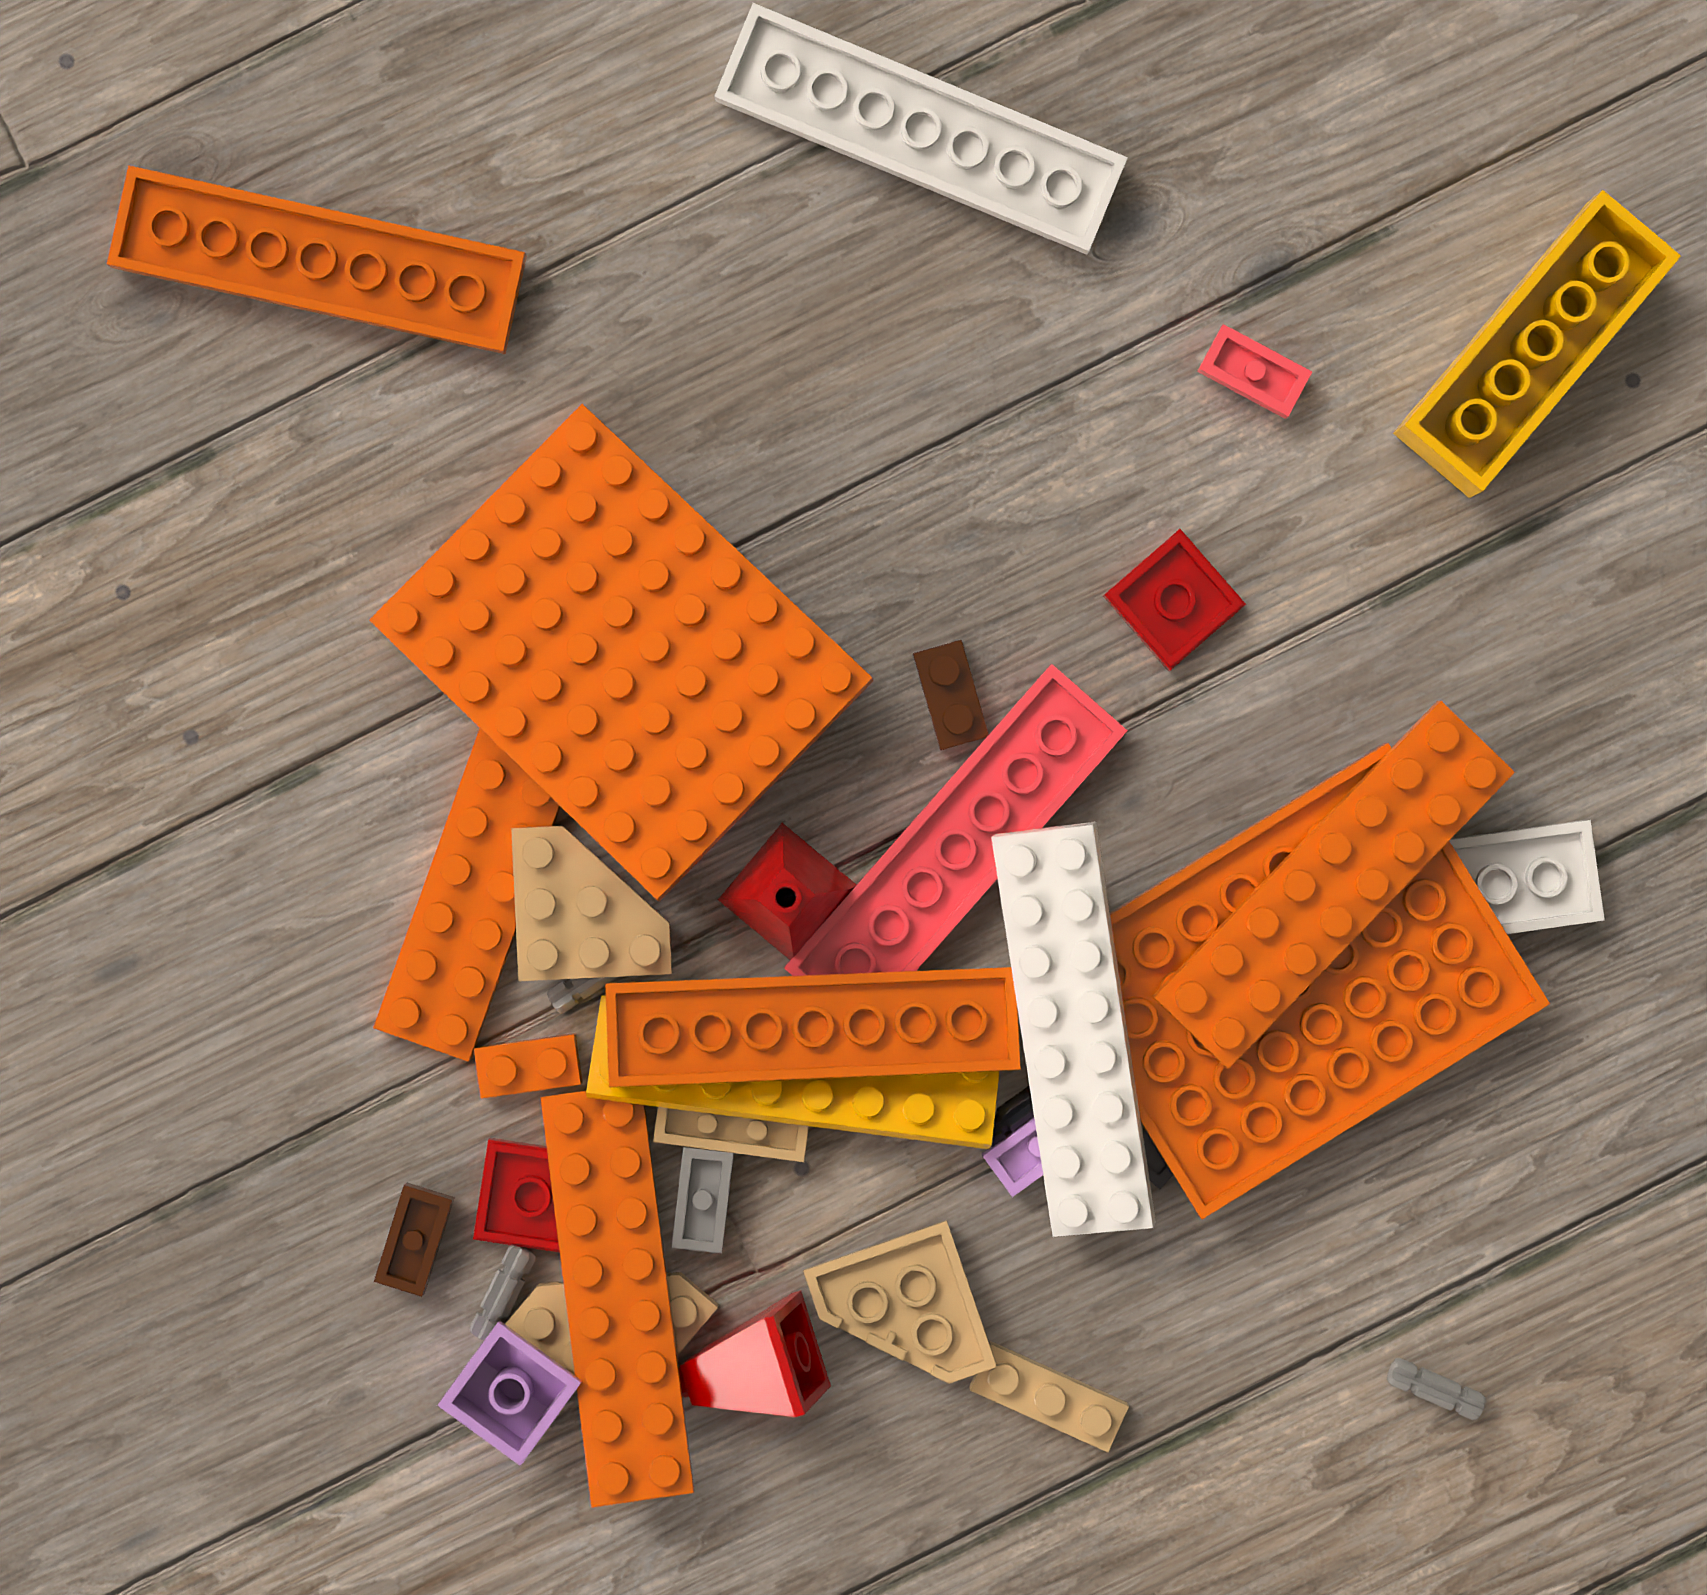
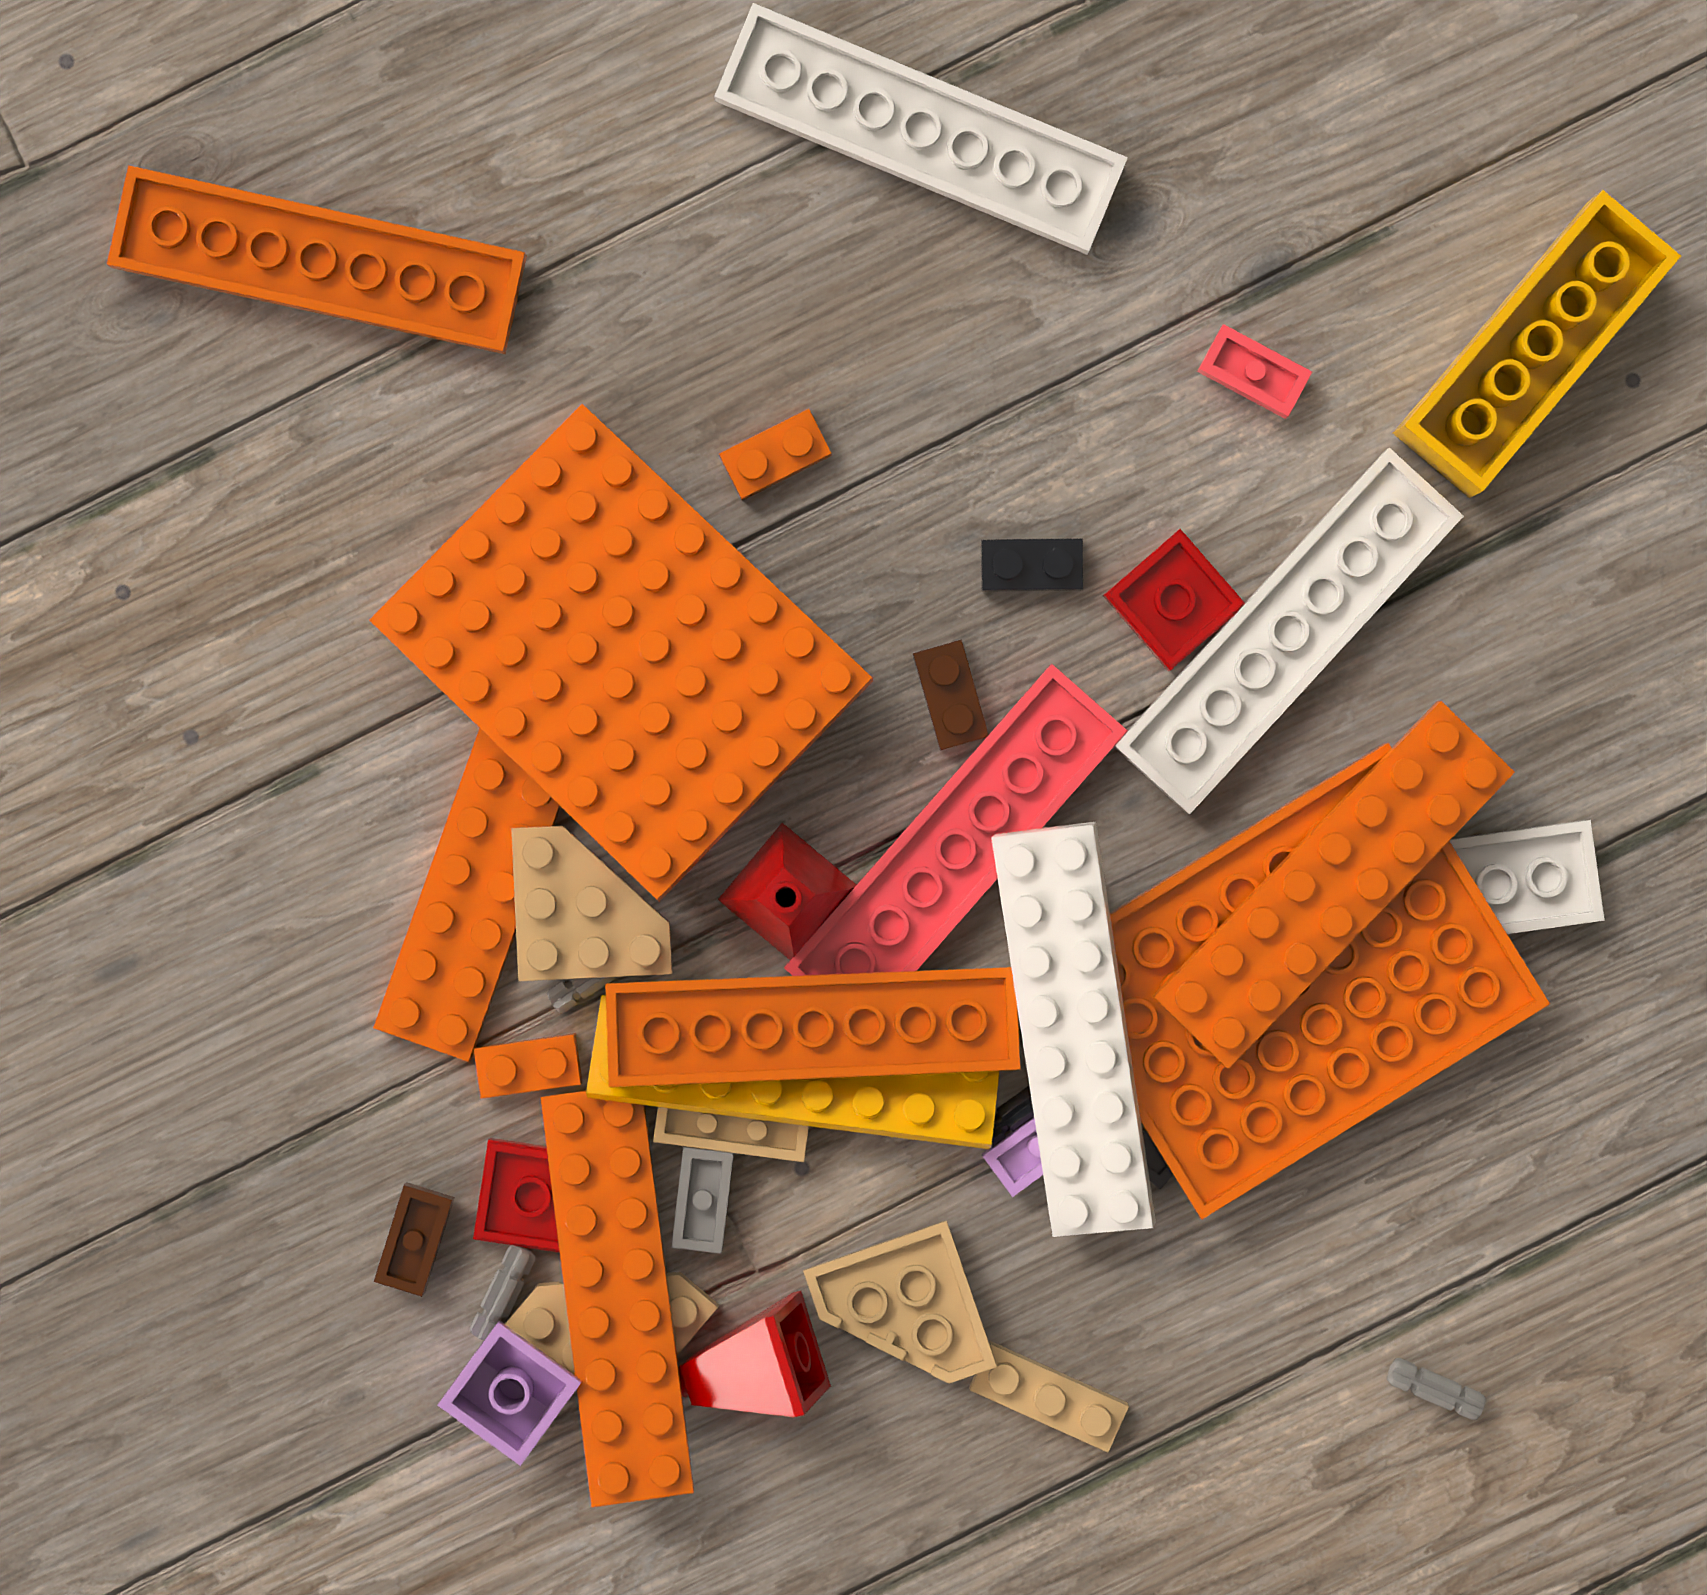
(775, 454): none -> orange plate
(1031, 565): none -> black plate
(1288, 631): none -> white plate

